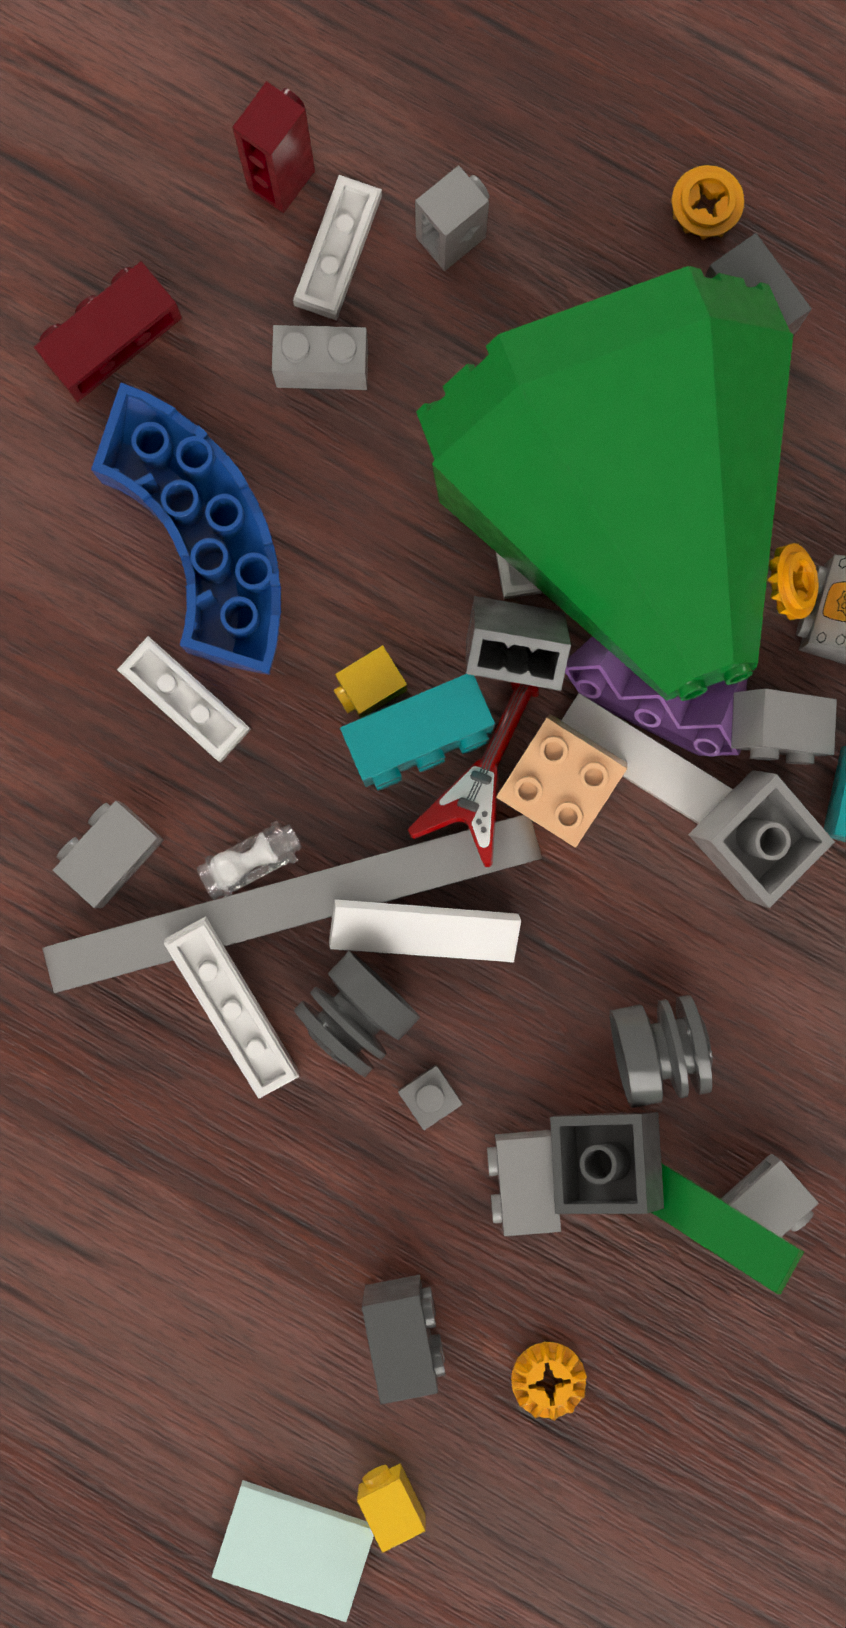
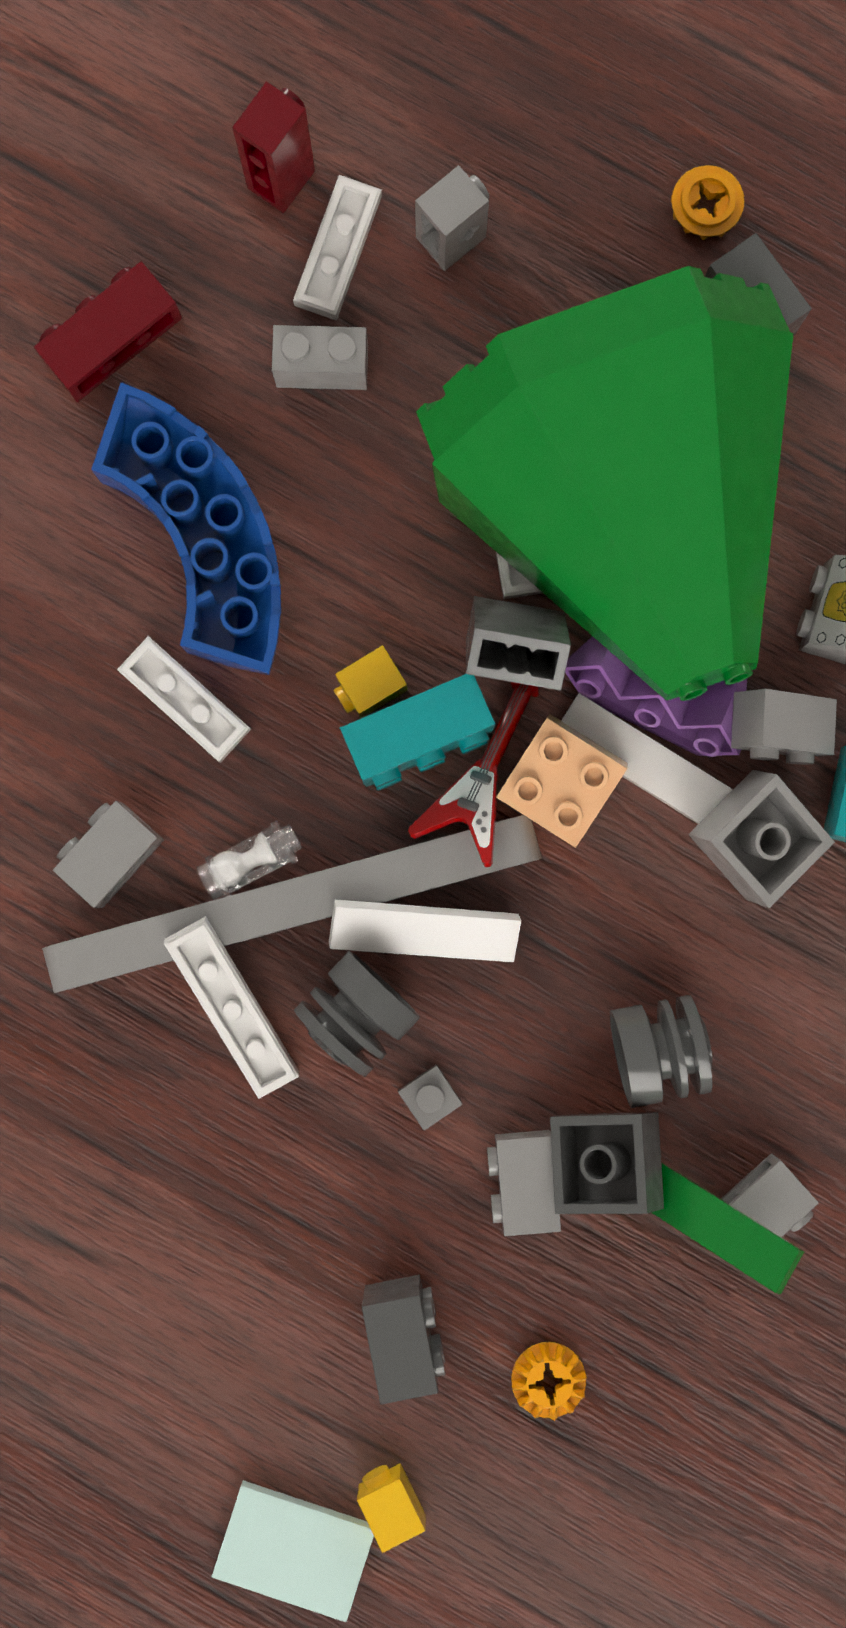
(793, 581): light orange gear -> none

